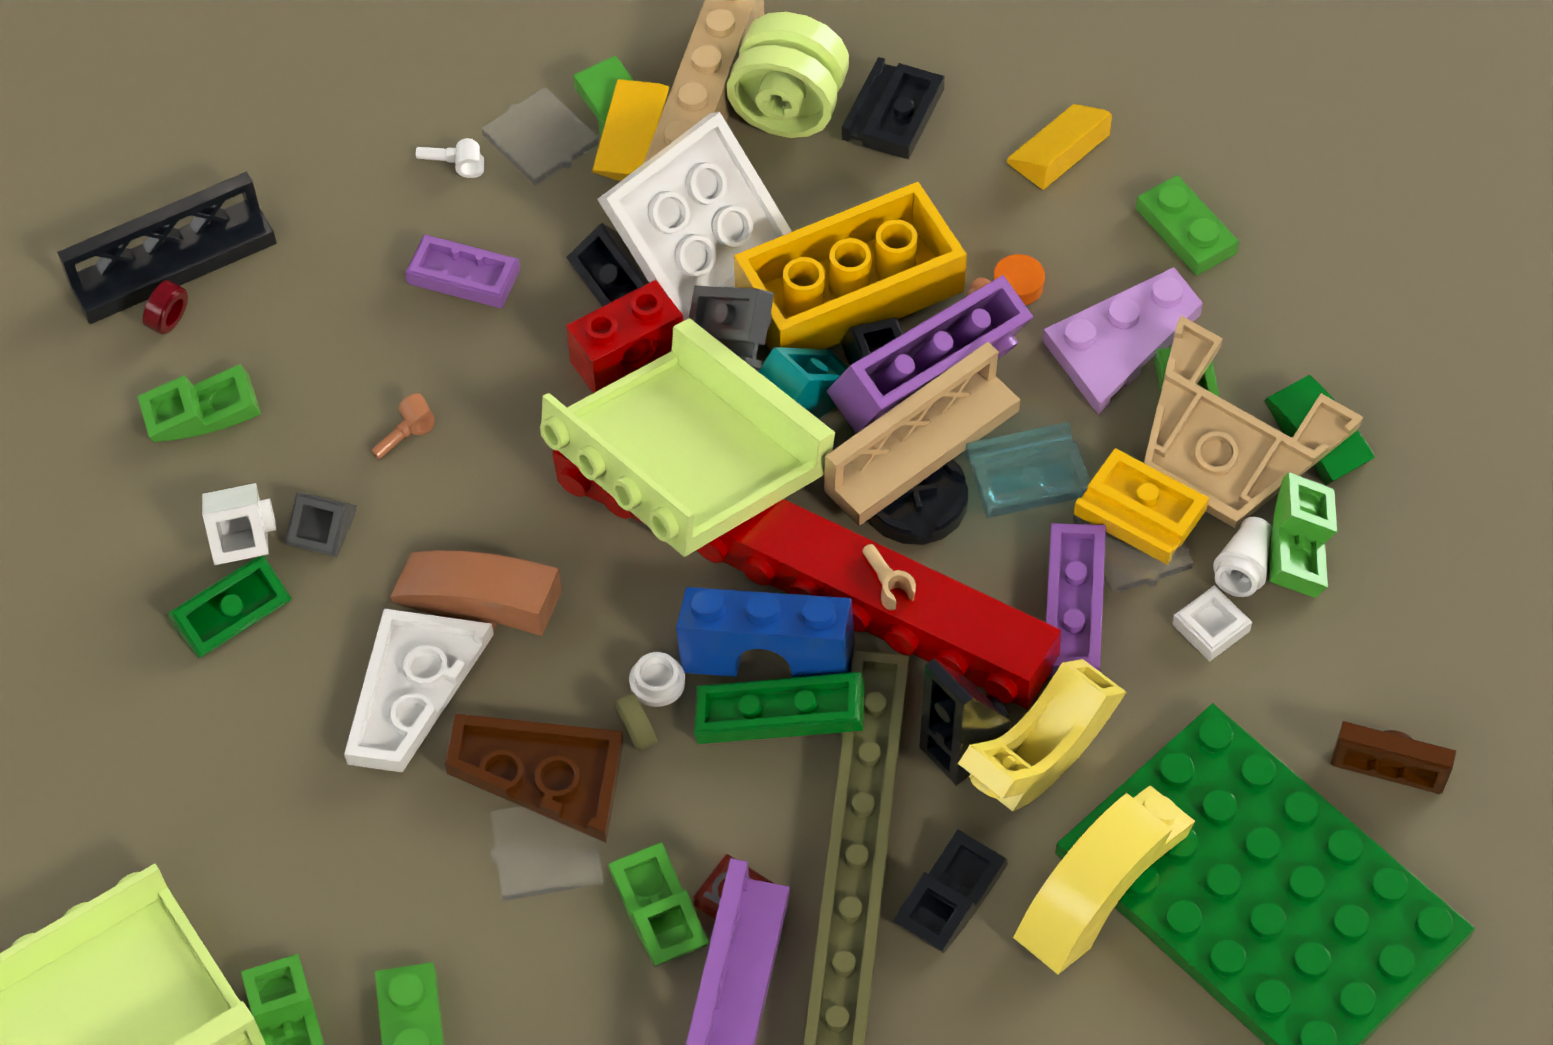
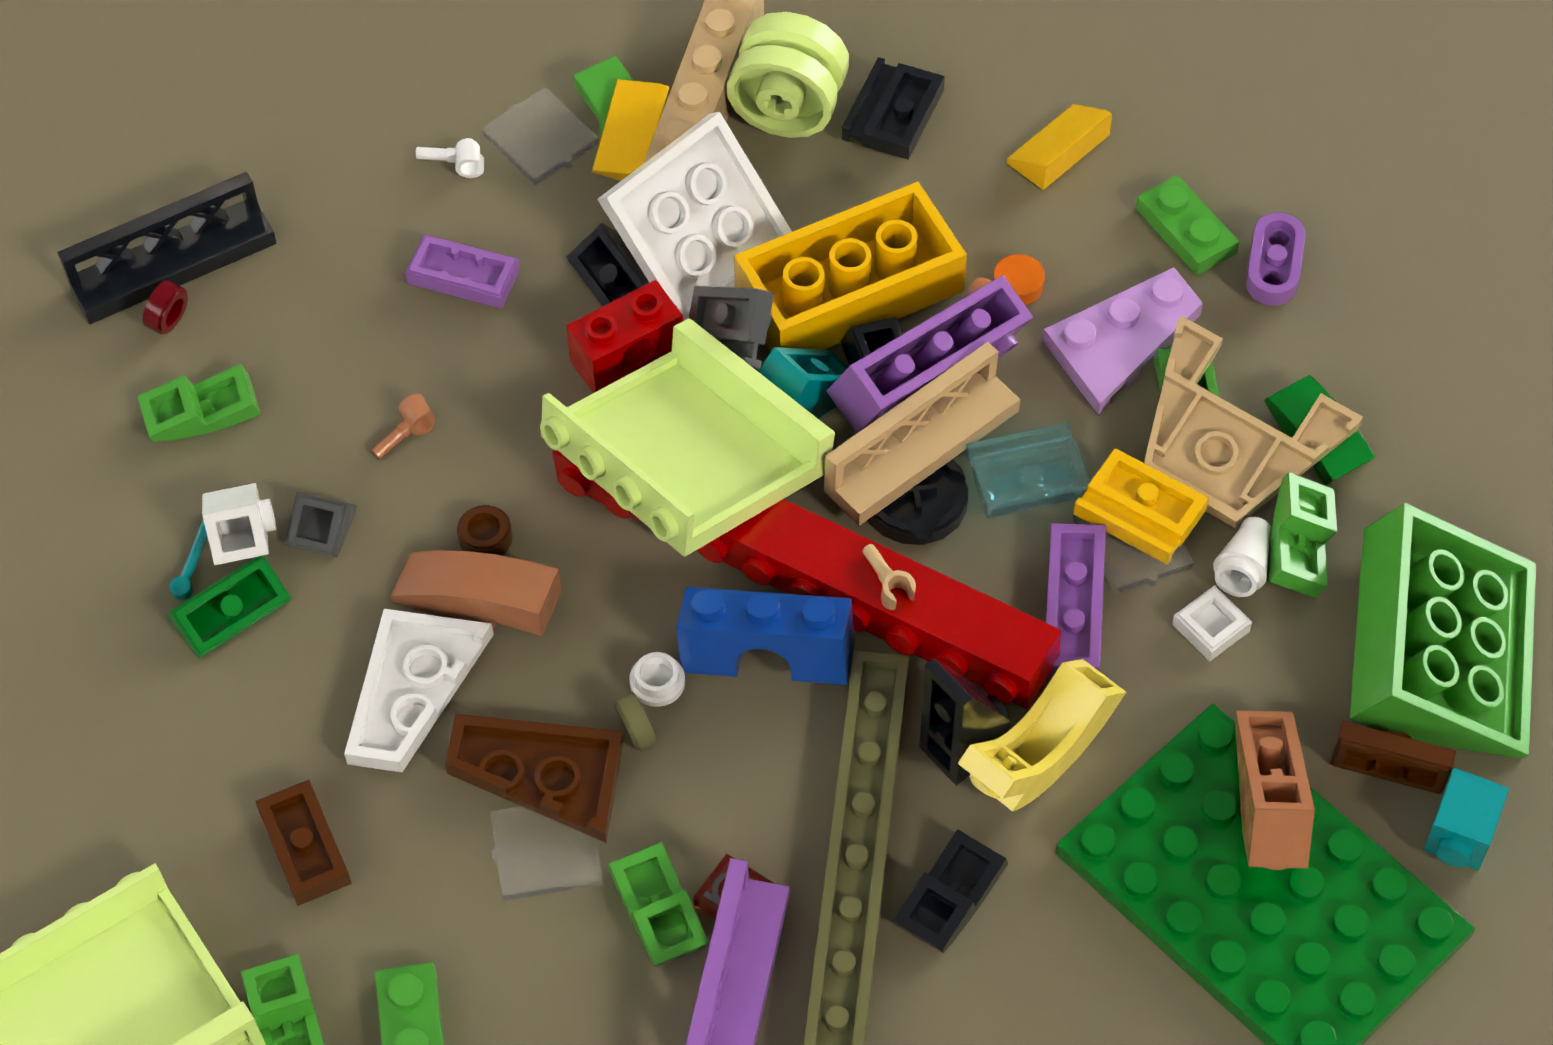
(181, 586): none -> teal hinge
(303, 842): none -> reddish brown plate
(485, 530): none -> reddish brown tile
(779, 708): green tile -> none
(1097, 874): light yellow arch -> none
(1273, 790): none -> nougat slope
(1275, 262): none -> medium lavender plate
(1443, 636): none -> bright green slope
(1466, 820): none -> teal brick

